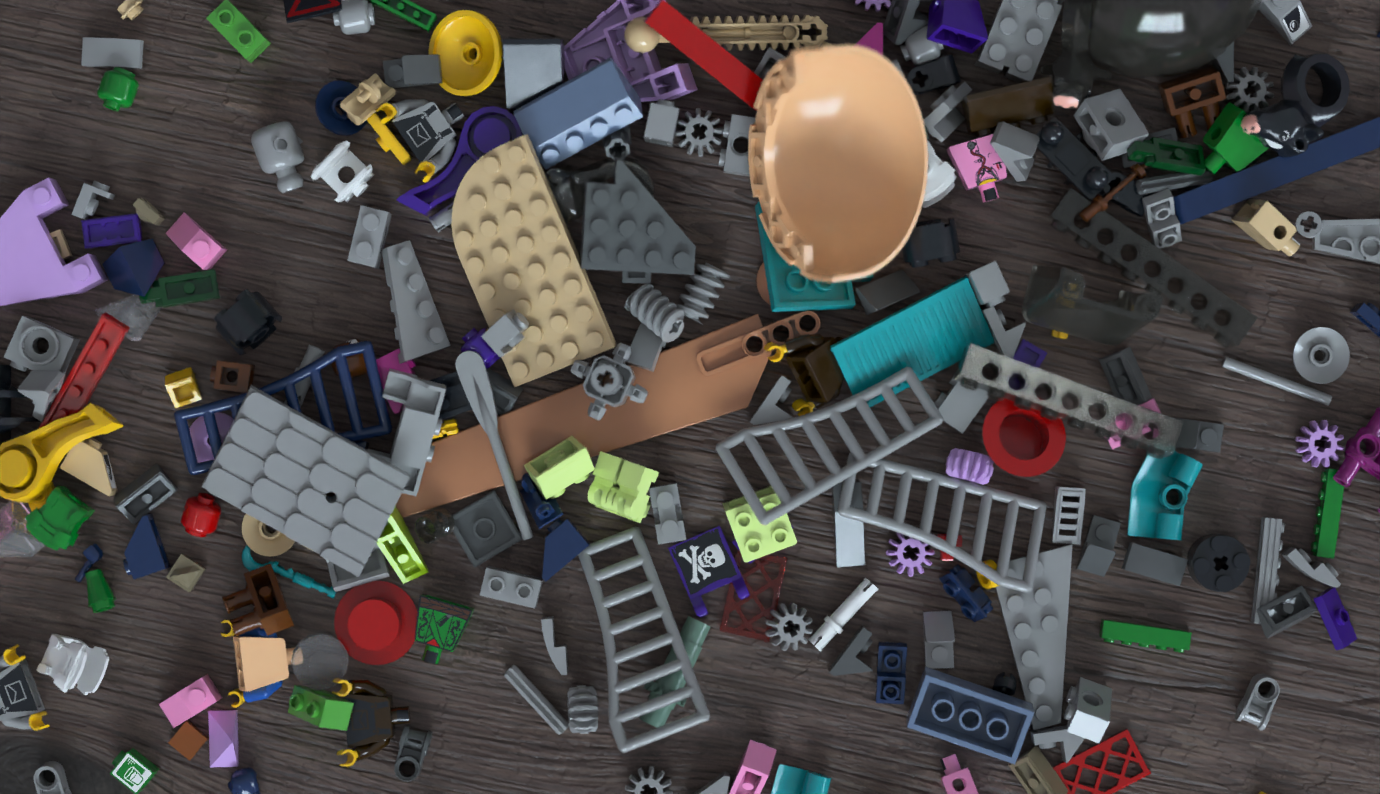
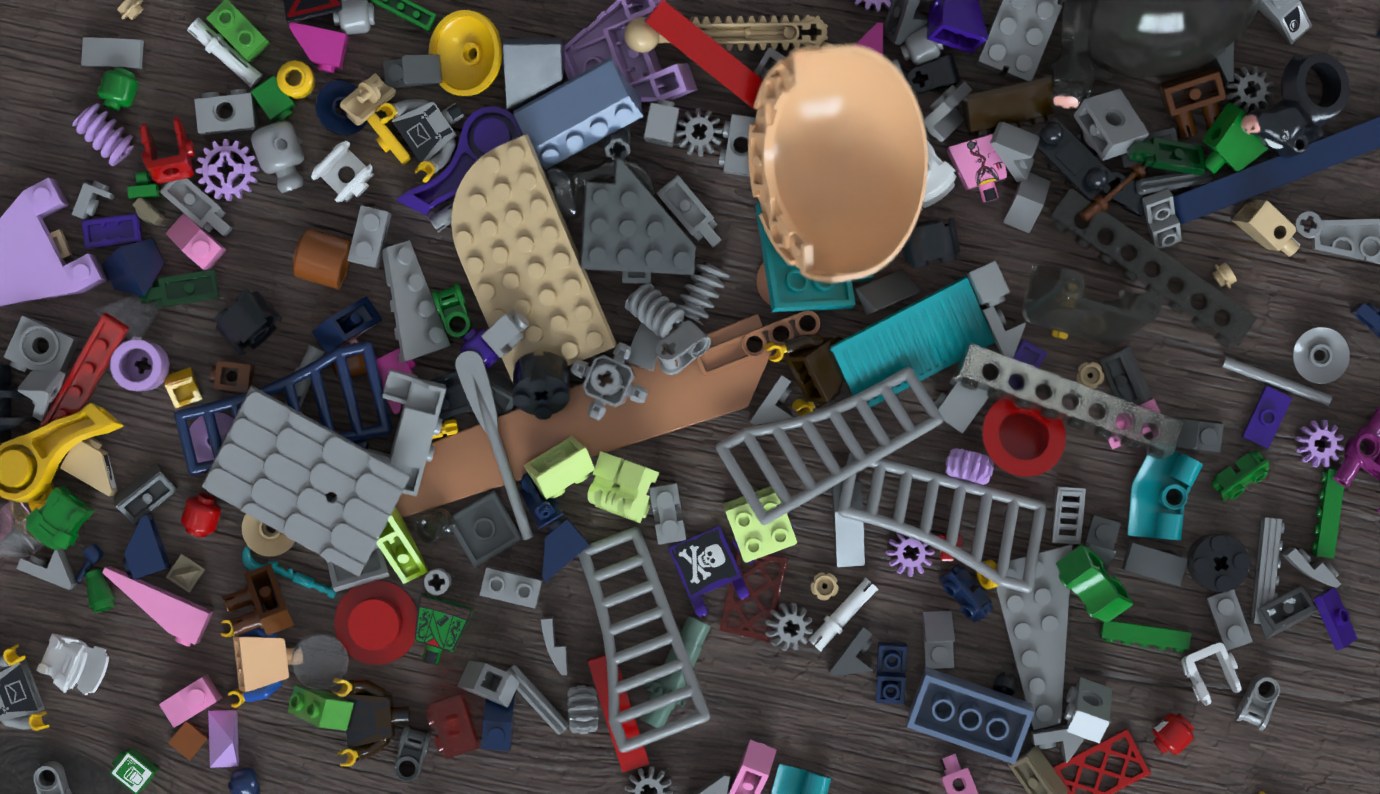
(57, 572): none -> light grey slope
(103, 134): none -> lavender piece
(129, 375): none -> lavender piece
(144, 188): none -> green tile
(170, 611): none -> bright pink slope
(181, 163): none -> red piece
(196, 205): none -> light grey hinge
(215, 170): none -> lavender gear
(232, 59): none -> white pin
(242, 119): none -> light grey brick
(273, 101): none -> green brick
(296, 79): none -> yellow head
(321, 258): none -> dark orange piece
(322, 46): none -> dark pink slope
(347, 324): none -> dark blue slope
(432, 588): none -> light grey bush
(452, 308): none -> green piece
(453, 726): none -> clear red brick
(488, 682): none -> light grey slope
(498, 726): none -> dark blue slope
(541, 384): none -> black brick
(637, 757): none -> red slope
(682, 345): none -> light grey piece
(689, 211): none -> light grey hinge
(832, 587): none -> tan plate
(1027, 203): none -> light grey slope
(1086, 576): none -> green brick
(1095, 369): none -> tan plate
(1173, 733): none -> red head
(1224, 275): none -> tan plate
(1228, 665): none -> white piece
(1229, 619): none -> light grey plate
(1250, 471): none -> green hinge
(1266, 417): none -> dark purple plate

